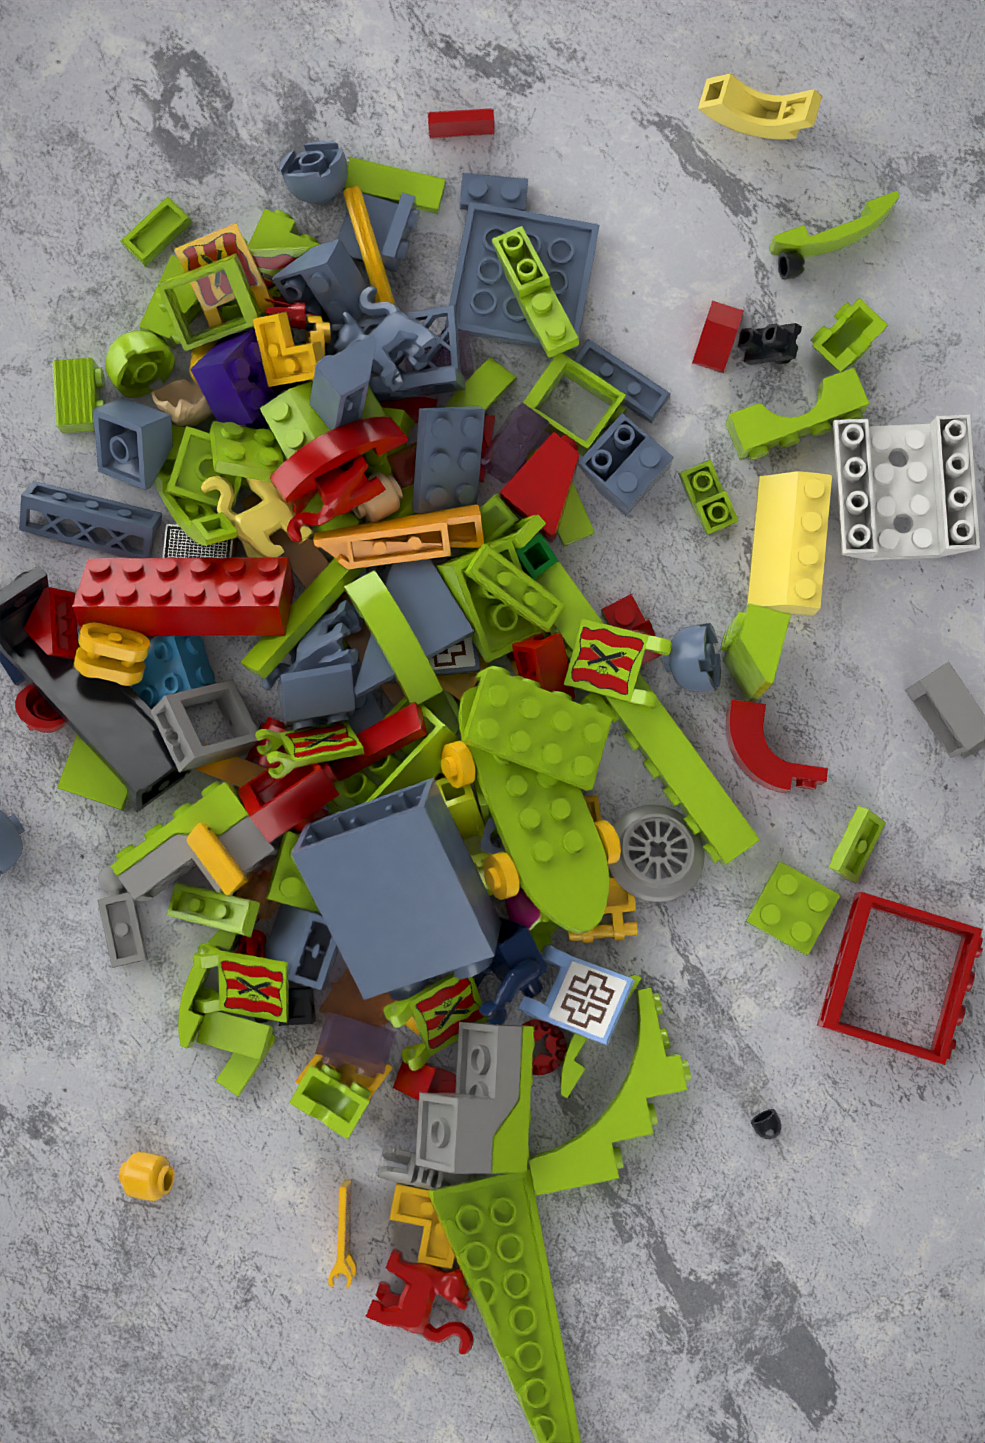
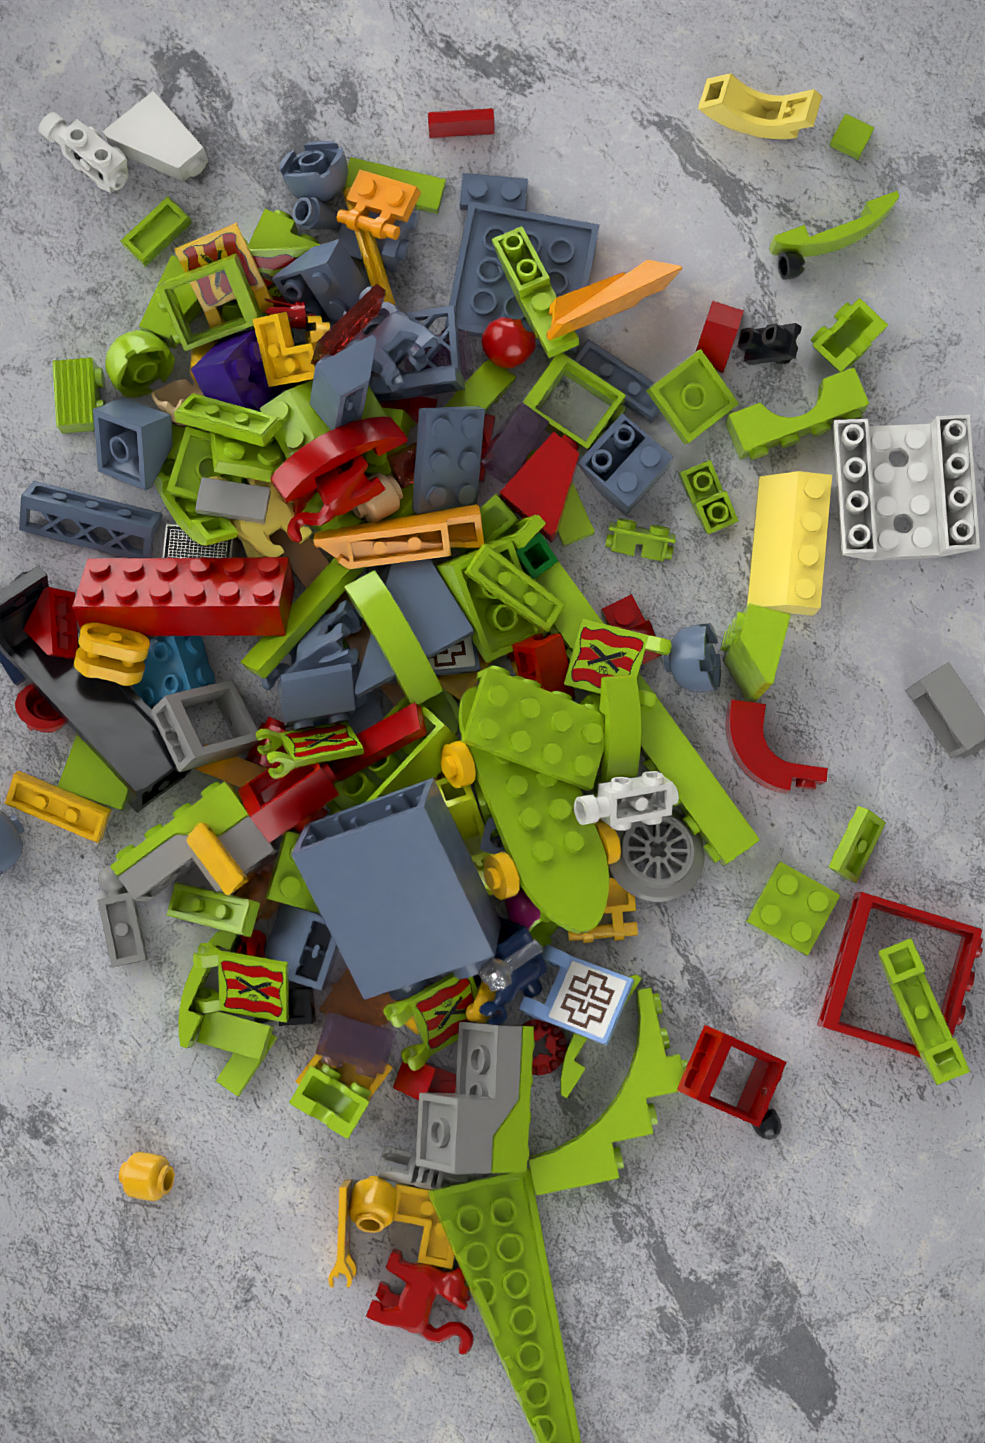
(58, 806): none -> yellow tile
(82, 141): none -> white brick
(157, 139): none -> white slope
(228, 419): none -> lime tile
(233, 500): none -> light grey tile
(314, 214): none -> sand blue cone
(350, 324): none -> clear red tile
(372, 1204): none -> yellow head
(382, 196): none -> light orange plate
(483, 995): none -> yellow arm
(498, 972): none -> clear bar
(508, 342): none -> red hair
(608, 297): none -> light orange wedge
(621, 801): none -> white brick
(622, 728): none -> lime slope
(653, 539): none -> lime hinge
(692, 397): none -> lime plate
(706, 1066): none -> red window
(851, 136): none -> lime tile
(921, 1012): none -> lime slope

